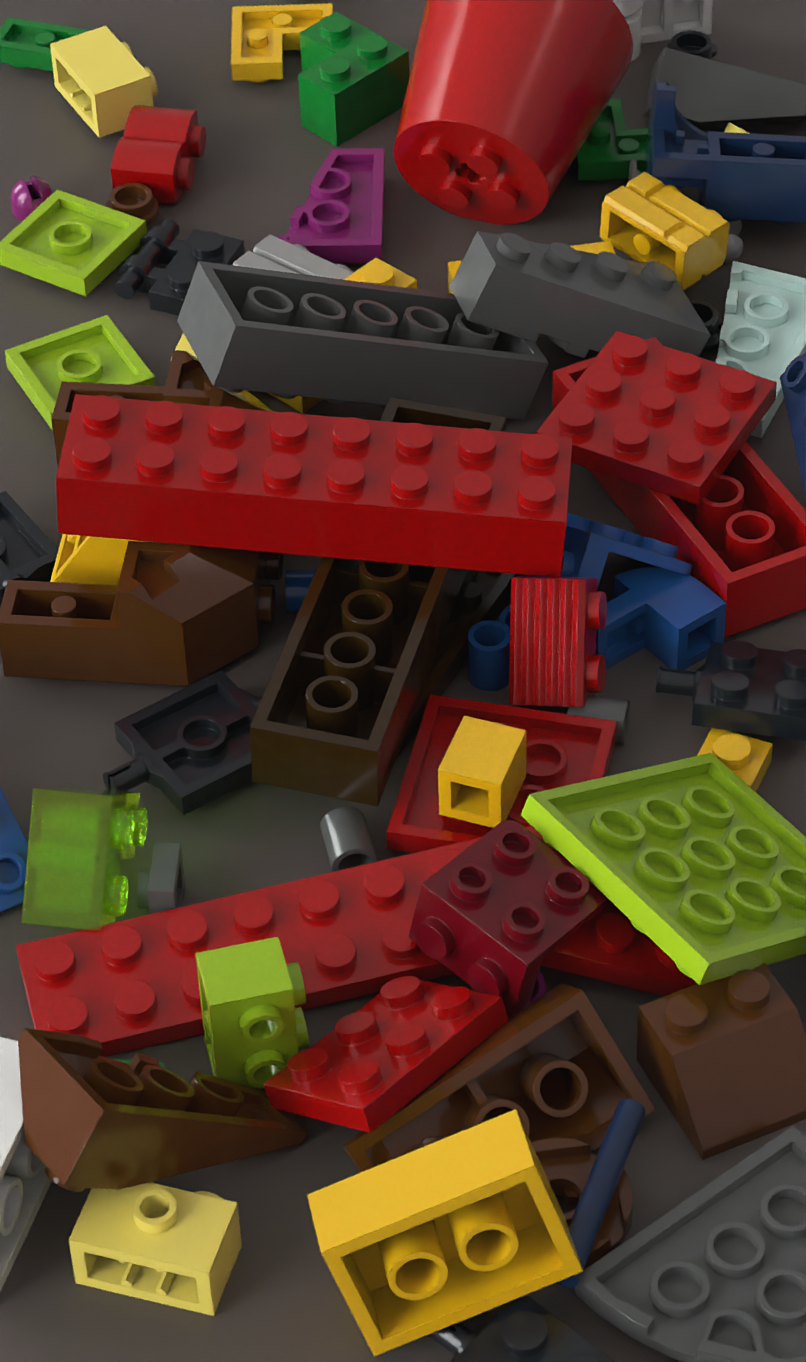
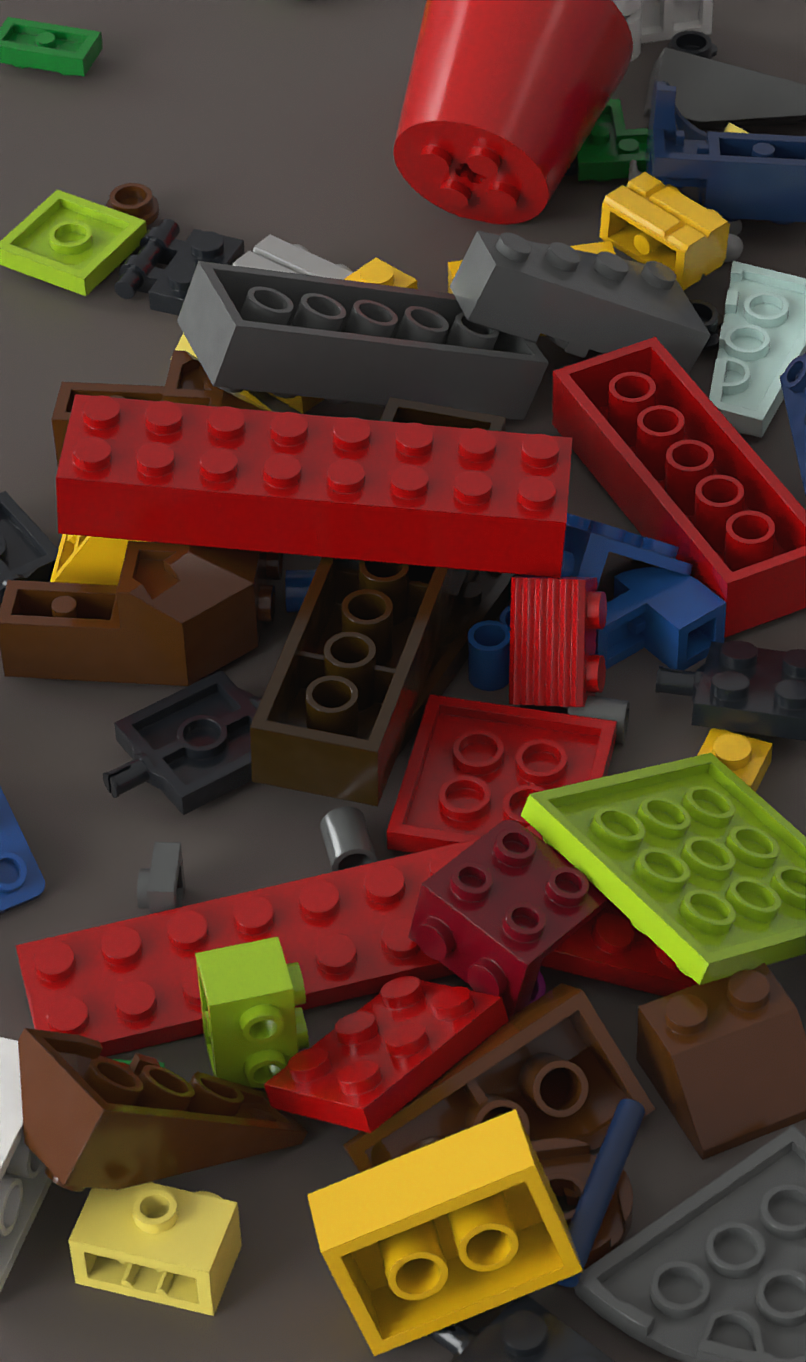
(25, 192): magenta hinge -> none
(77, 354): lime plate -> none
(77, 855): clear neon green brick -> none
(101, 79): light yellow brick -> none
(159, 151): red brick -> none
(264, 33): yellow plate -> none
(344, 208): magenta wing -> none
(348, 78): green brick -> none
(482, 772): yellow brick -> none
(659, 416): red plate -> none

